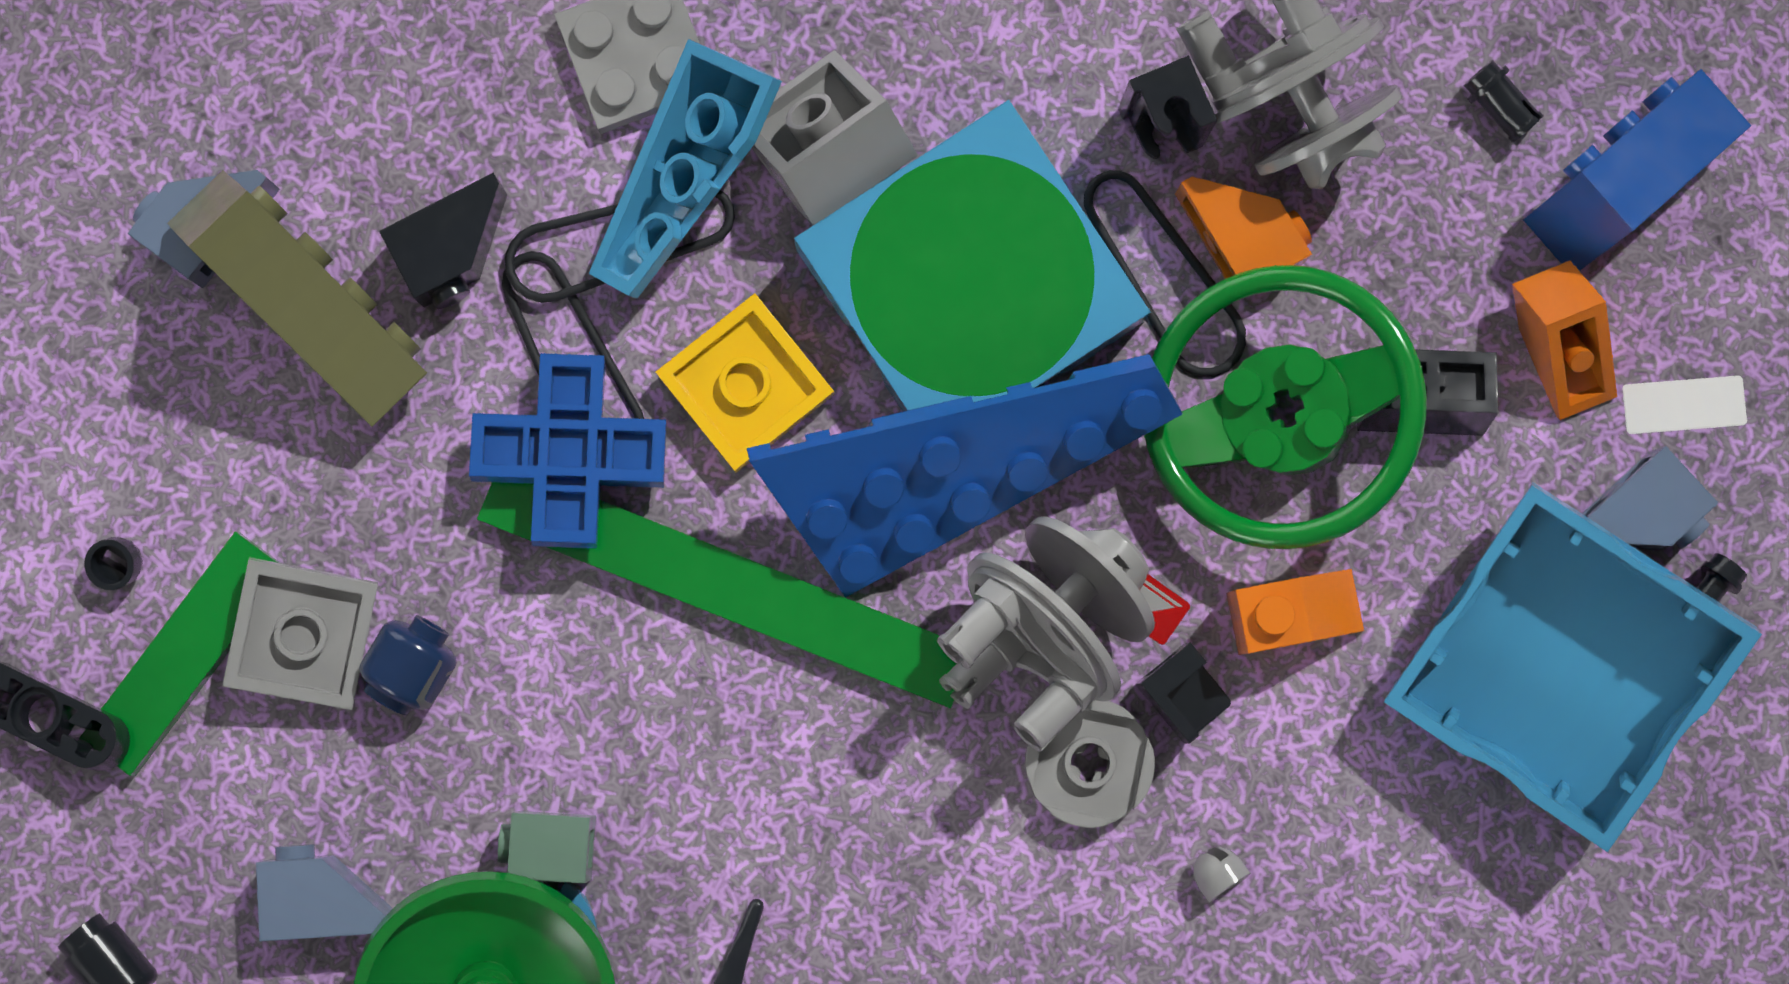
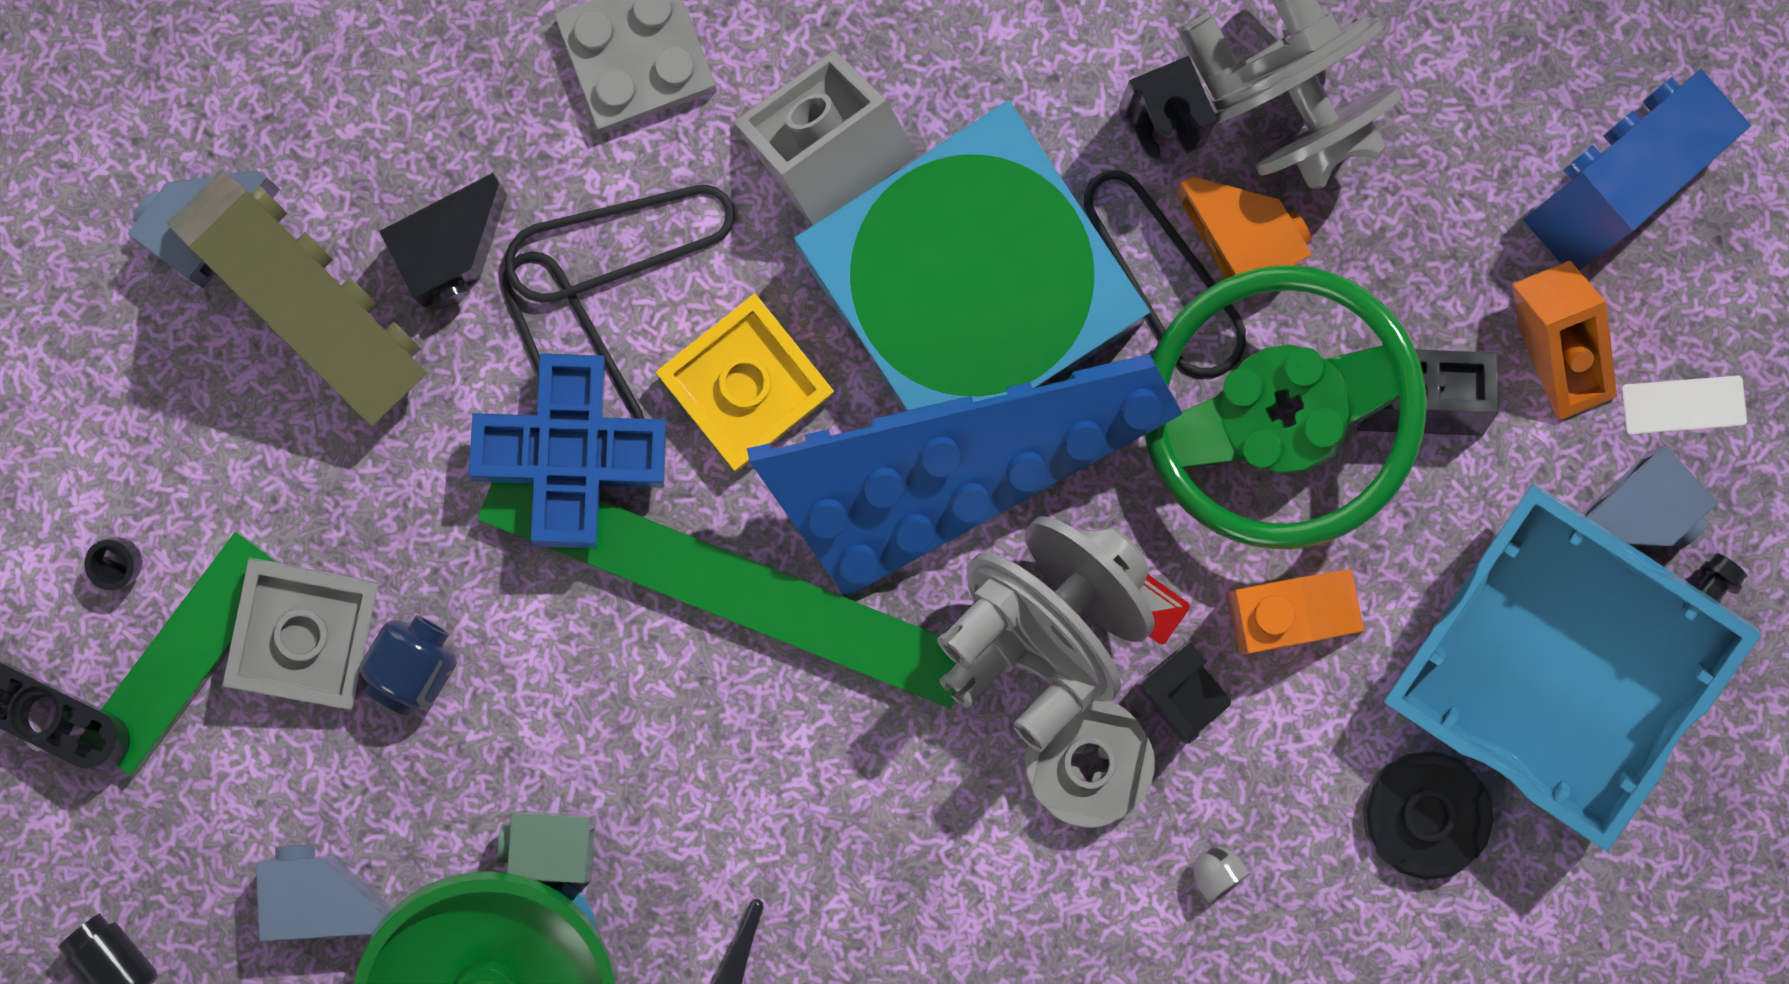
(691, 150): dark azure wedge -> none
(1404, 817): none -> black tile
(1502, 100): black pin -> none

